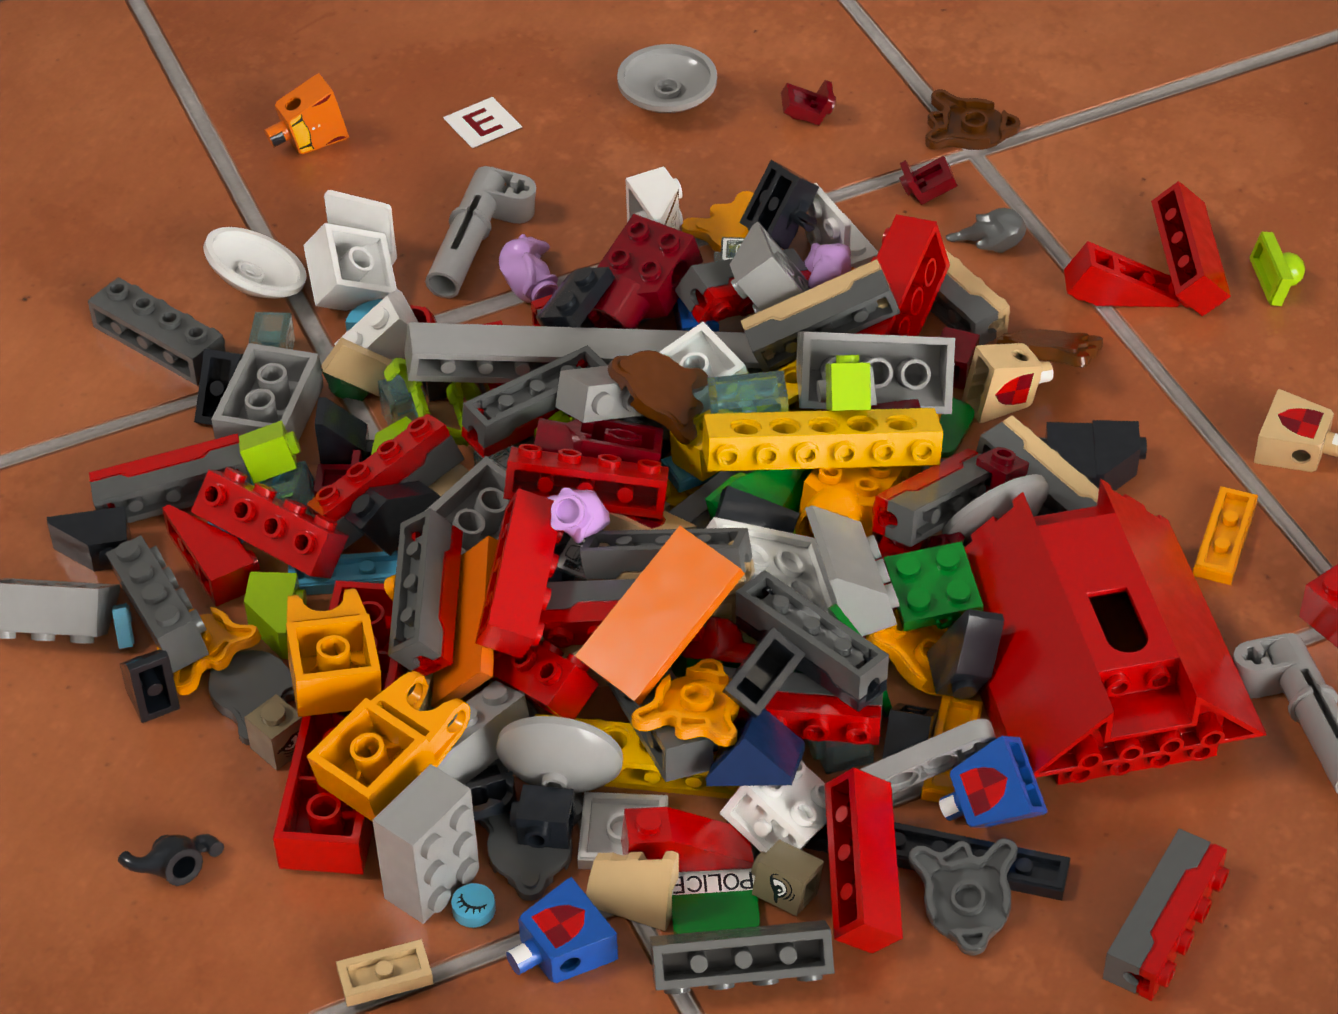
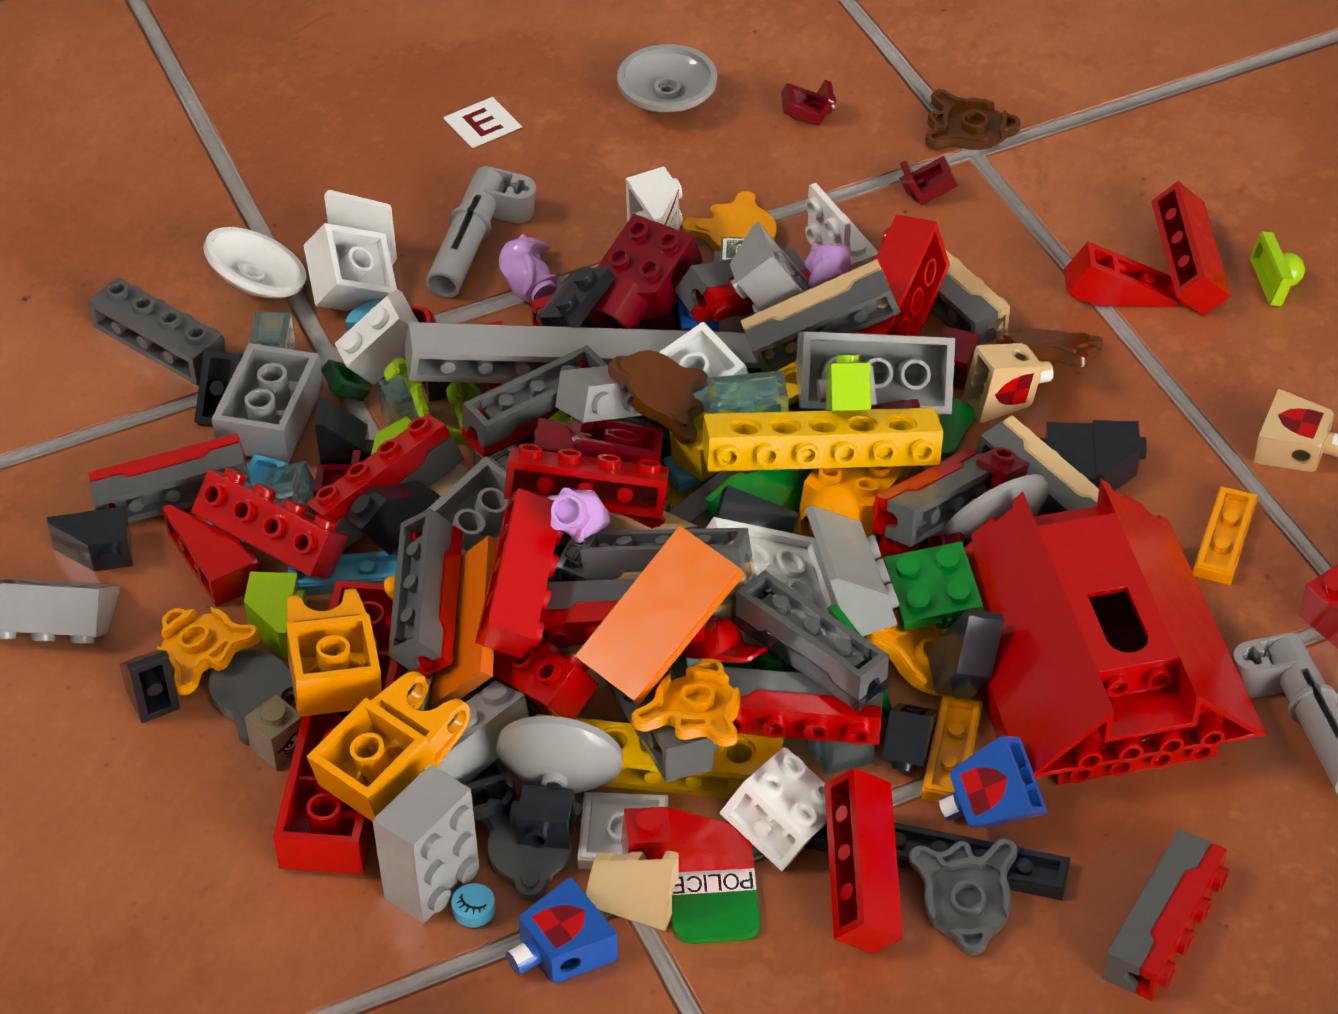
(123, 626): medium azure tile -> none
(158, 603): dark grey brick -> none
(174, 857): black piece -> none
(269, 451): lime brick -> none
(308, 118): orange torso -> none
(356, 365): tan tile -> none
(384, 972): tan plate -> none
(742, 955): dark grey brick -> none
(762, 755): dark blue slope -> none
(763, 672): black slope -> none
(781, 204): black plate -> none
(786, 877): dark tan brick -> none
(933, 755): light grey beam -> none
(997, 229): dark grey piece -> none

